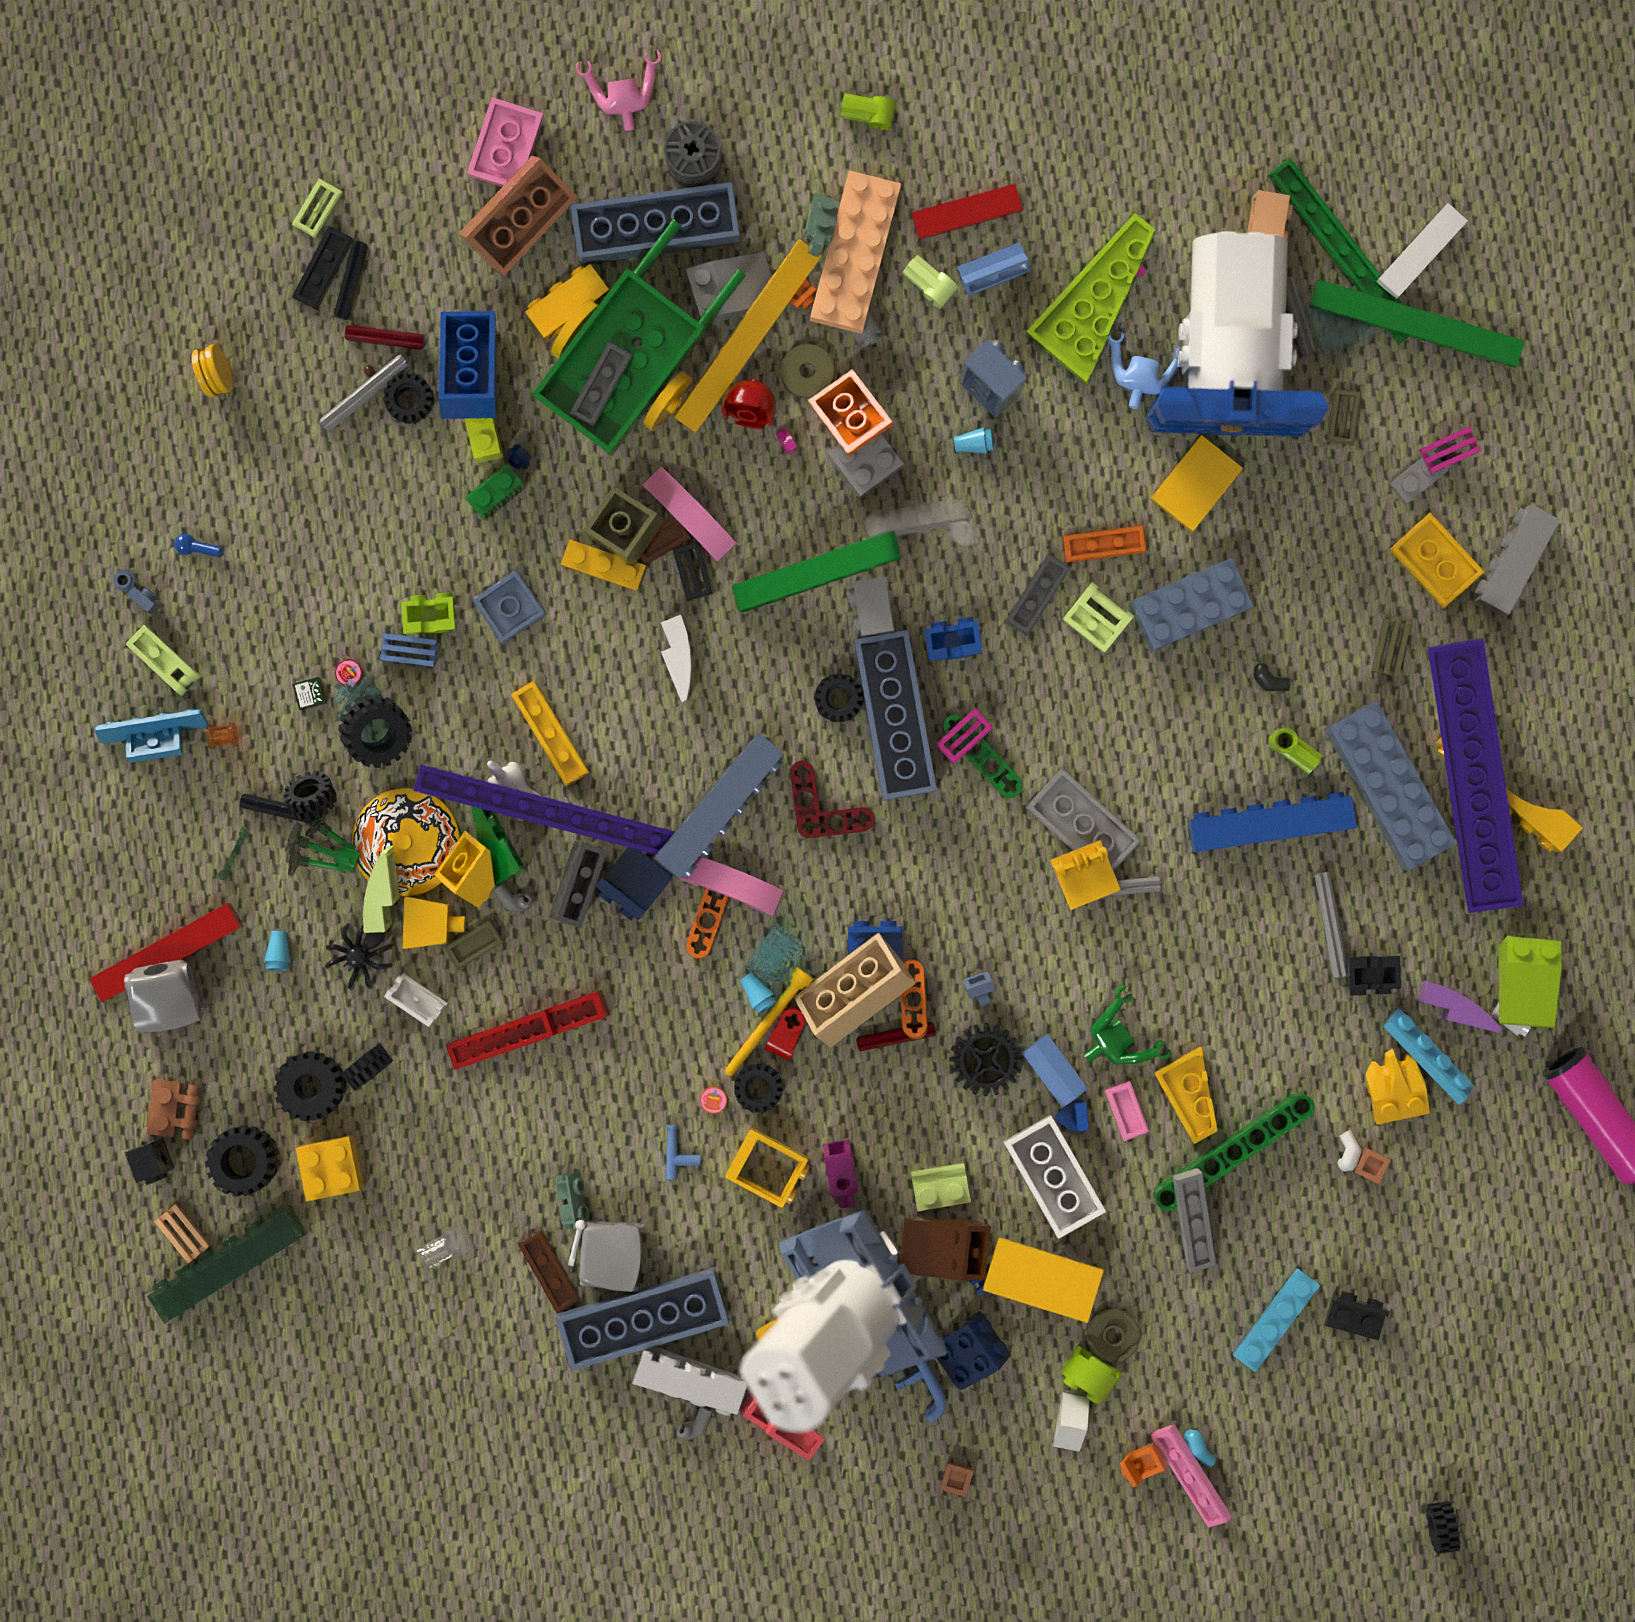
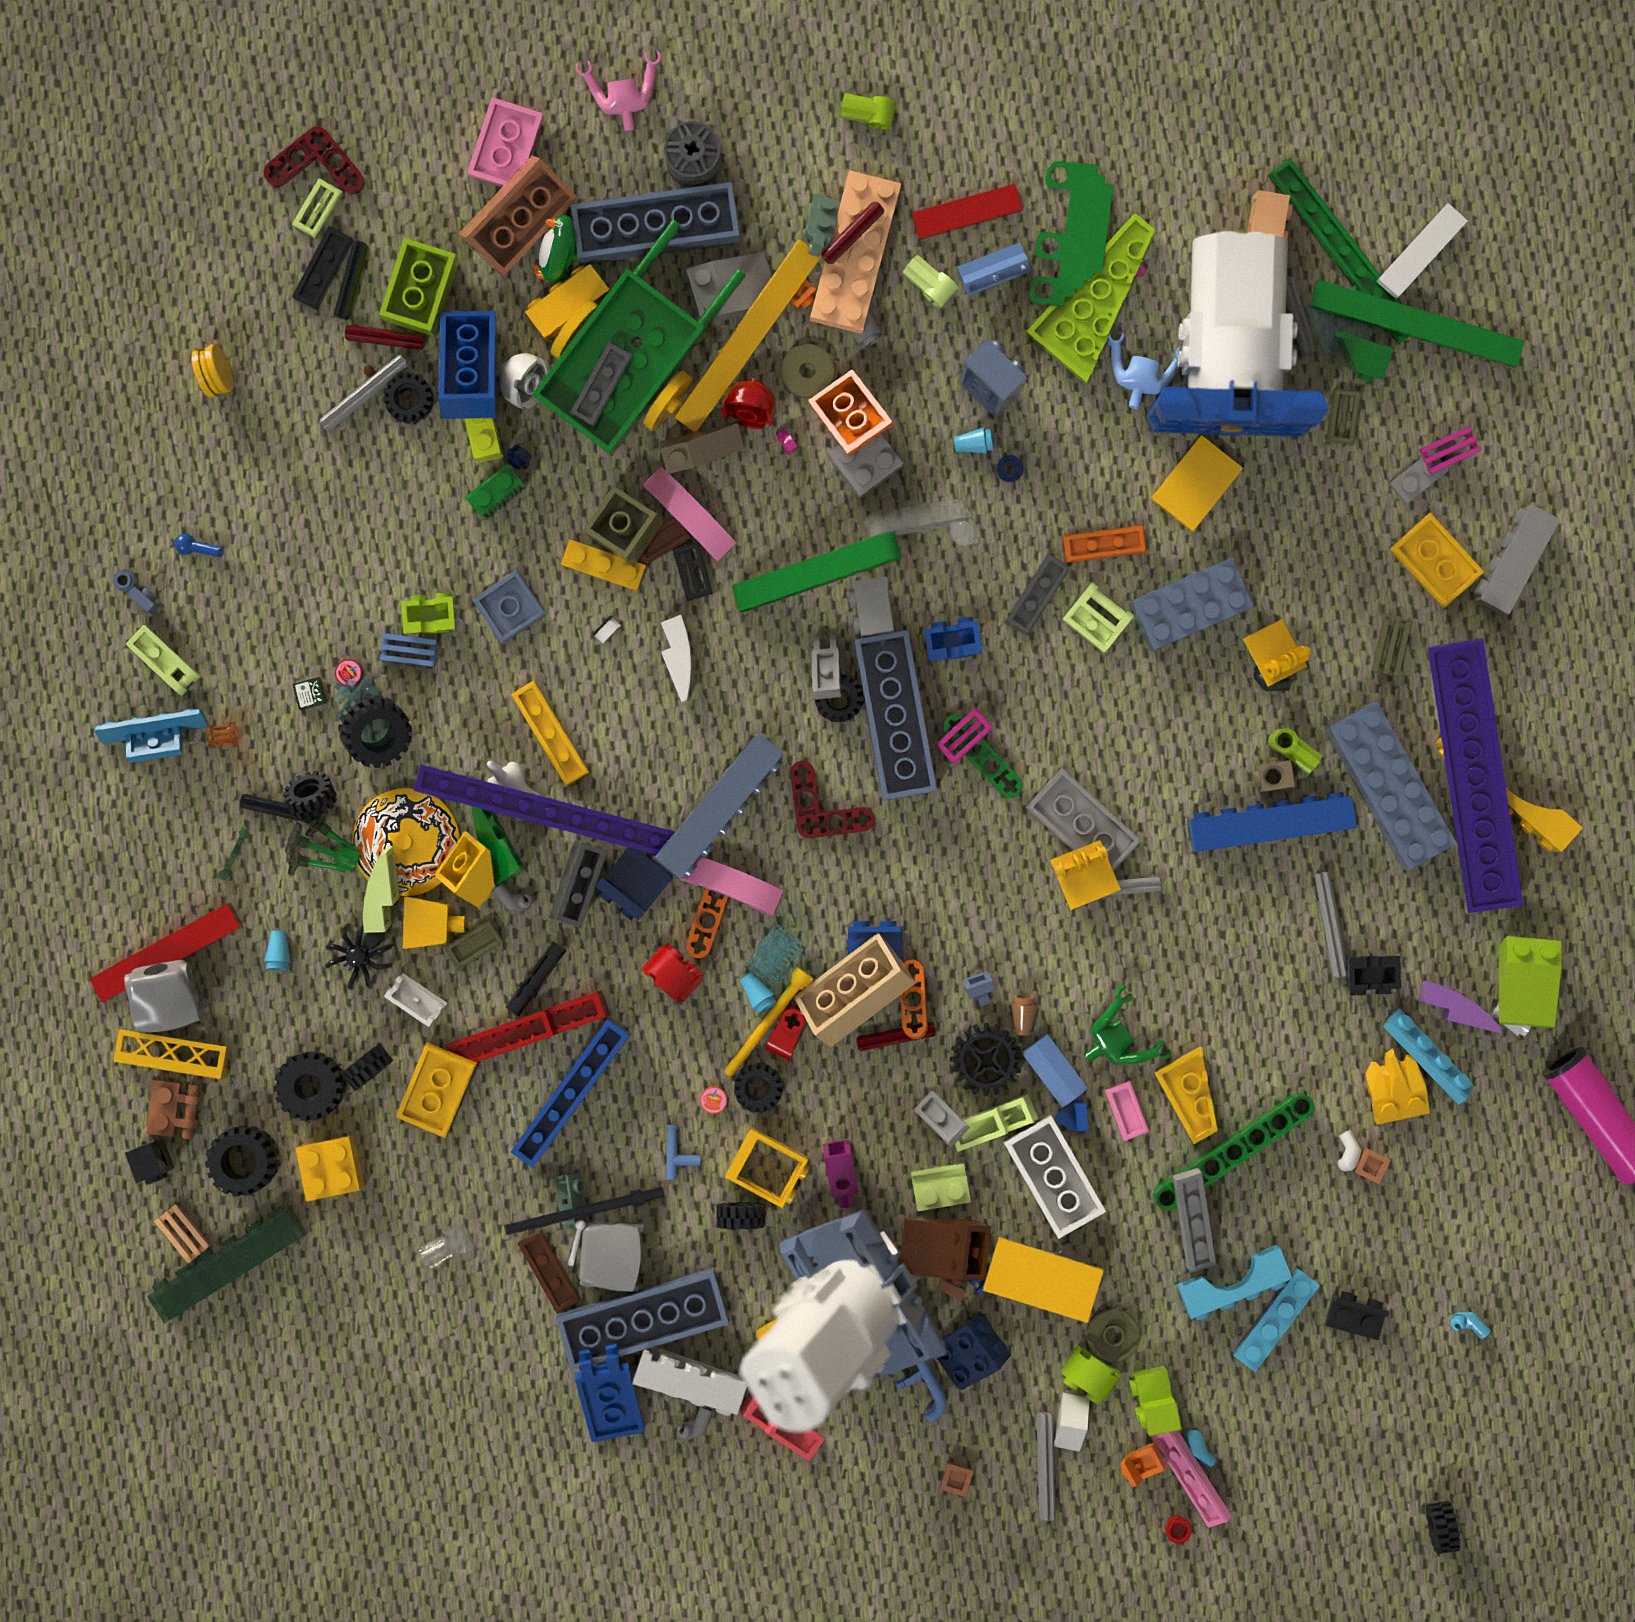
(169, 1064): none -> yellow fence
(312, 152): none -> dark red beam
(419, 287): none -> lime brick
(436, 1090): none -> yellow tile
(521, 377): none -> white cylinder
(529, 988): none -> black pin
(557, 250): none -> green animal
(570, 1092): none -> blue brick
(607, 628): none -> white piece
(608, 1397): none -> blue tile
(635, 1198): none -> black bar
(672, 974): none -> red brick
(700, 447): none -> dark tan slope
(740, 1215): none -> black tyre
(826, 669): none -> light grey hinge
(852, 233): none -> dark red axle
(941, 1118): none -> light grey plate
(952, 1287): none -> nougat plate
(997, 1121): none -> yellowish green slope
(1012, 460): none -> clear blue plate
(1023, 1013): none -> medium nougat cone
(1046, 1466): none -> light grey axle
(1085, 235): none -> green piece
(1156, 1408): none -> lime brick
(1178, 1529): none -> red tile
(1266, 1271): none -> medium azure arch
(1276, 652): none -> yellow hinge
(1284, 772): none -> dark tan brick
(1364, 356): none -> green slope
(1469, 1320): none -> medium azure arm

